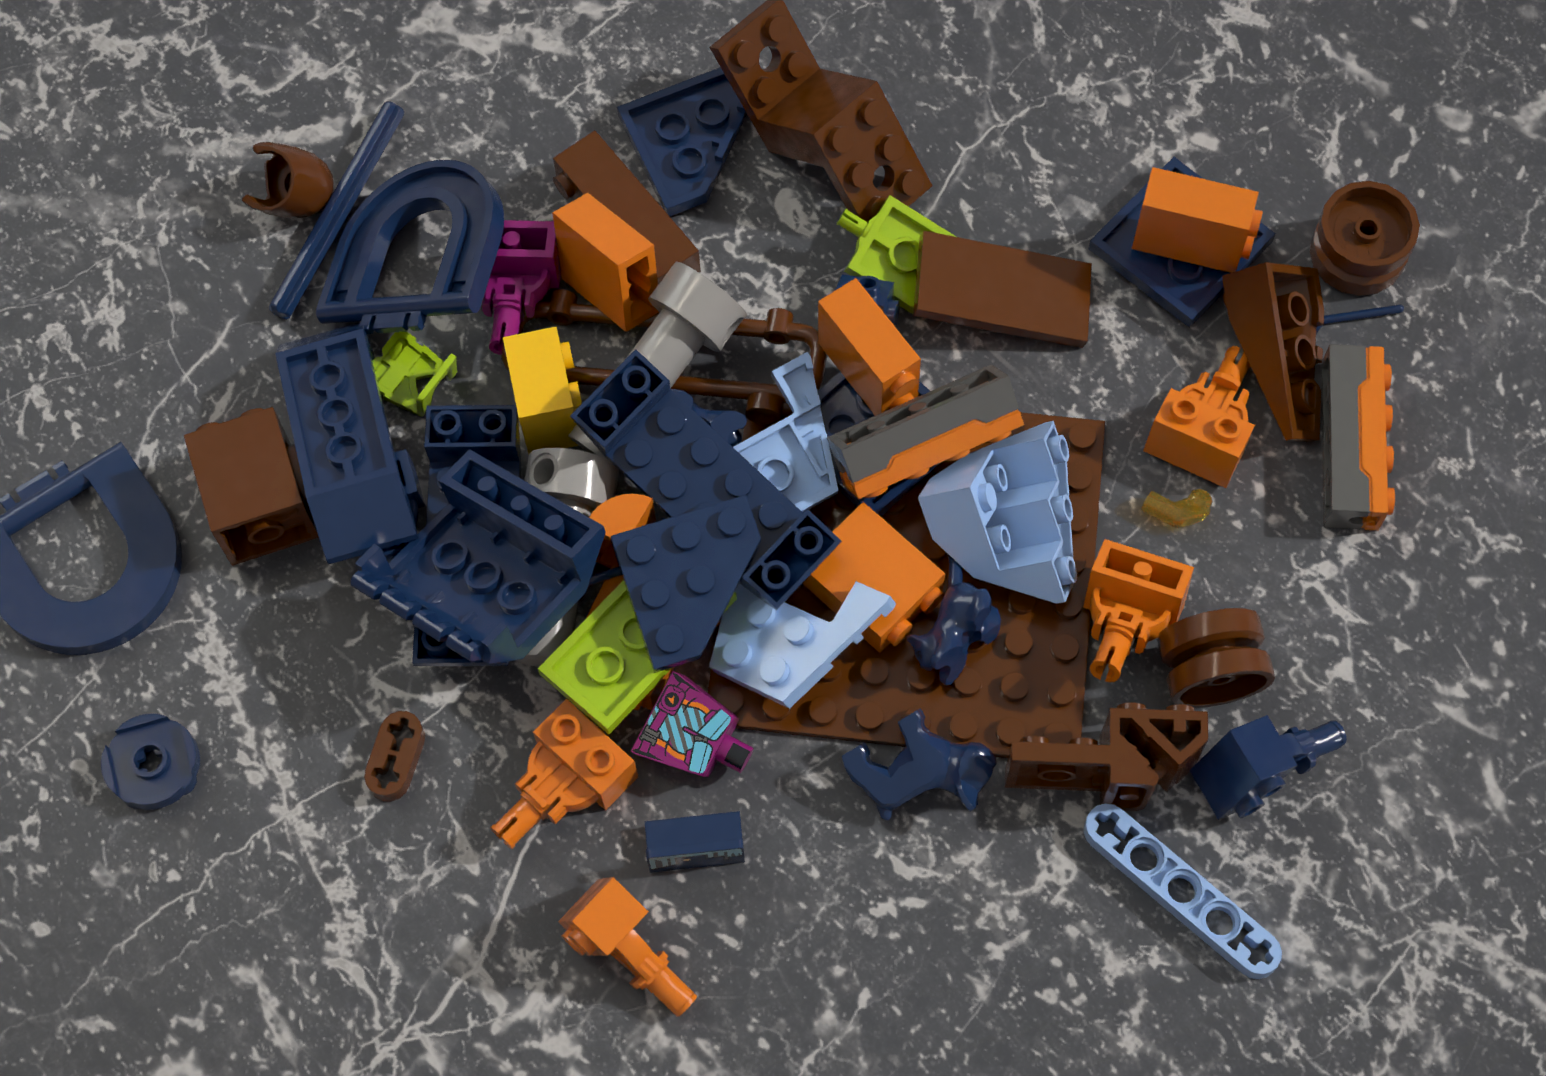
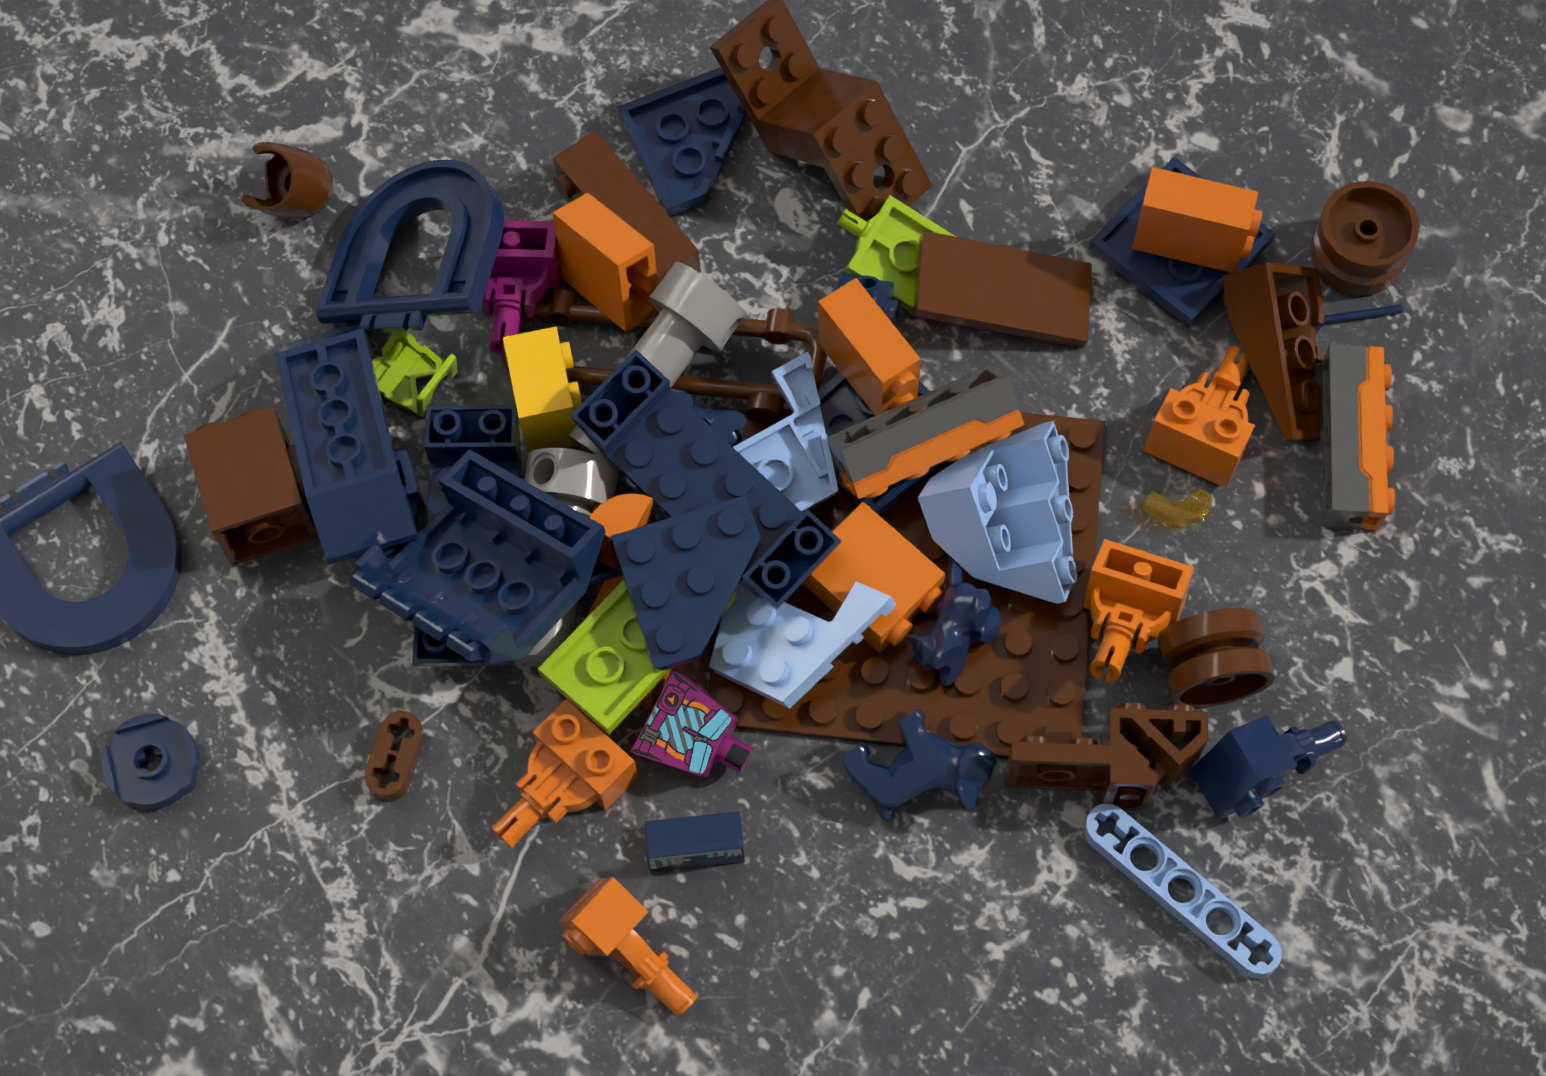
(336, 210): dark blue axle -> none

